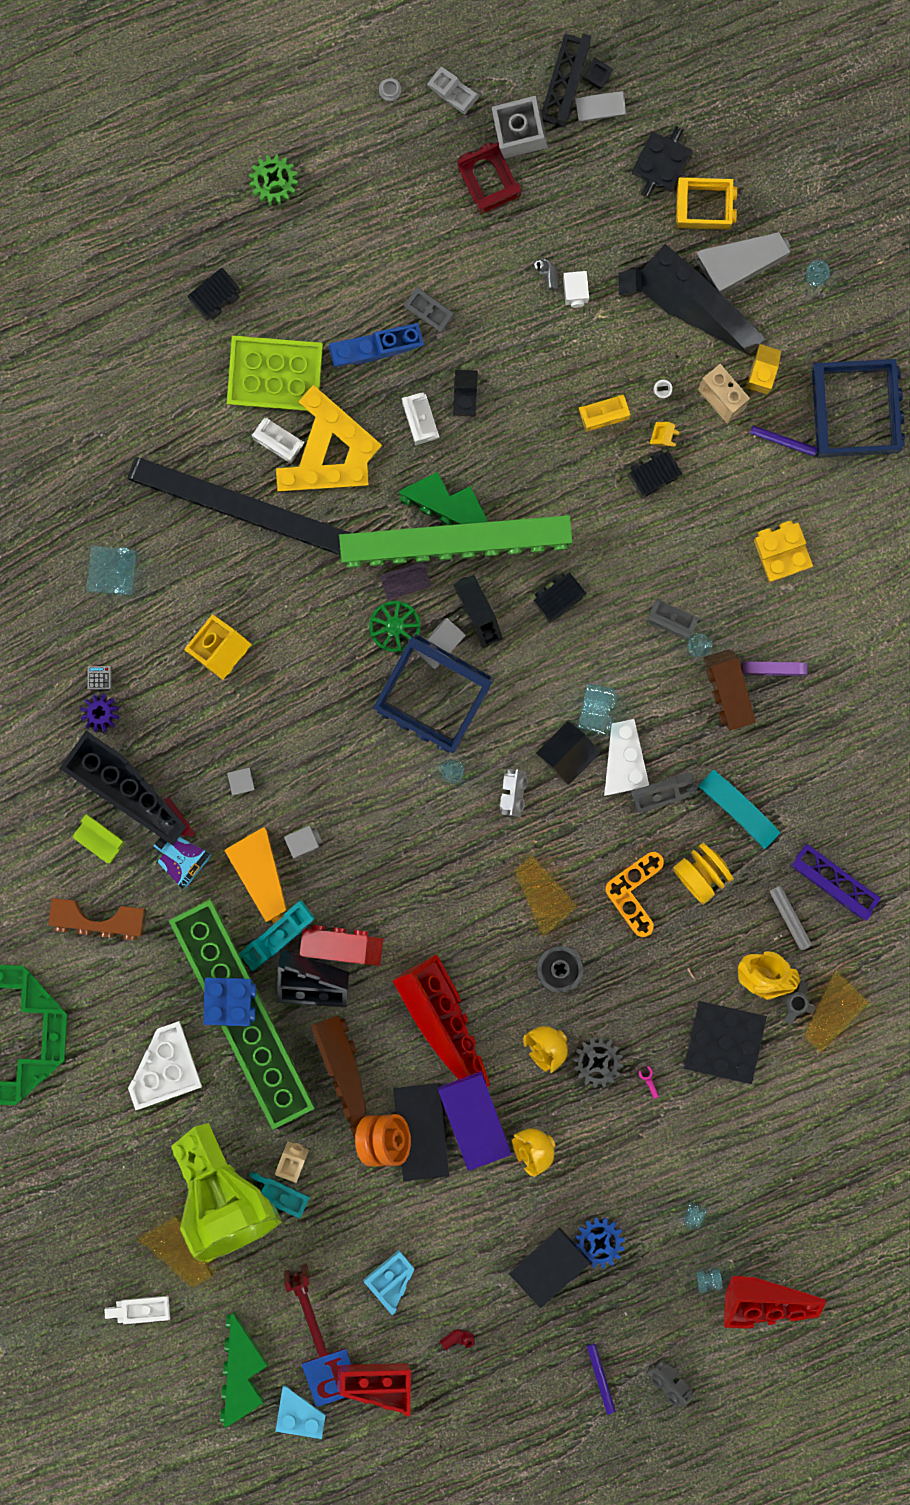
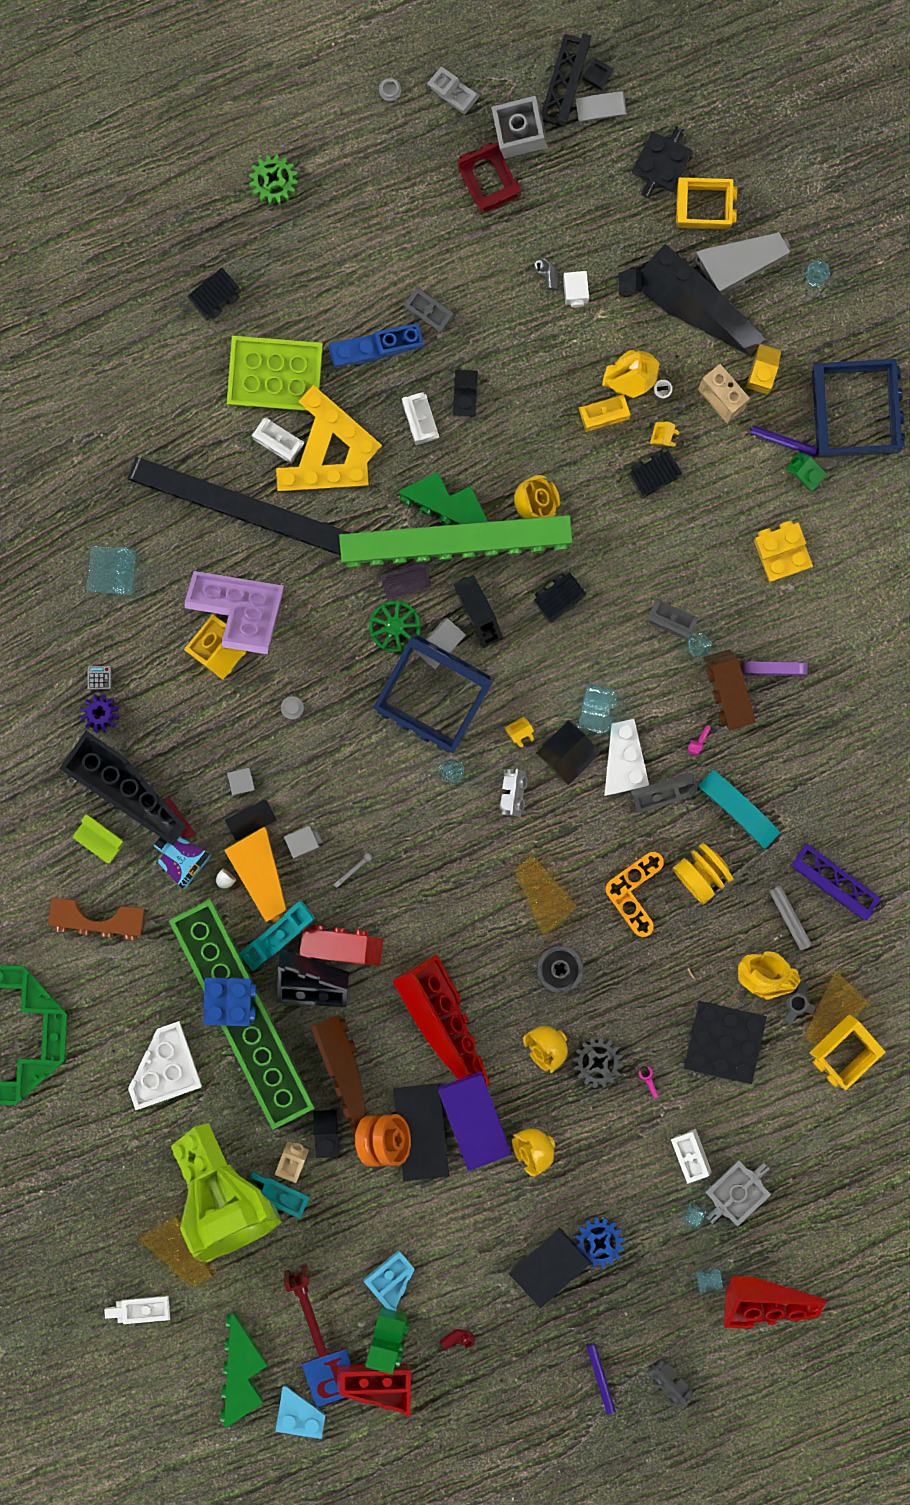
(225, 879): none -> white hinge
(249, 604): none -> lavender plate
(250, 820): none -> black slope
(292, 707): none -> light grey plate
(326, 1133): none -> black slope
(366, 858): none -> light grey hinge
(385, 1345): none -> green brick
(519, 730): none -> yellow tile
(536, 498): none -> yellow cylinder
(640, 379): none -> yellow helmet
(691, 1156): none -> white hinge
(696, 747): none -> dark pink hand
(737, 1193): none -> light grey plate
(806, 471): none -> green bracket
(859, 1065): none -> yellow window

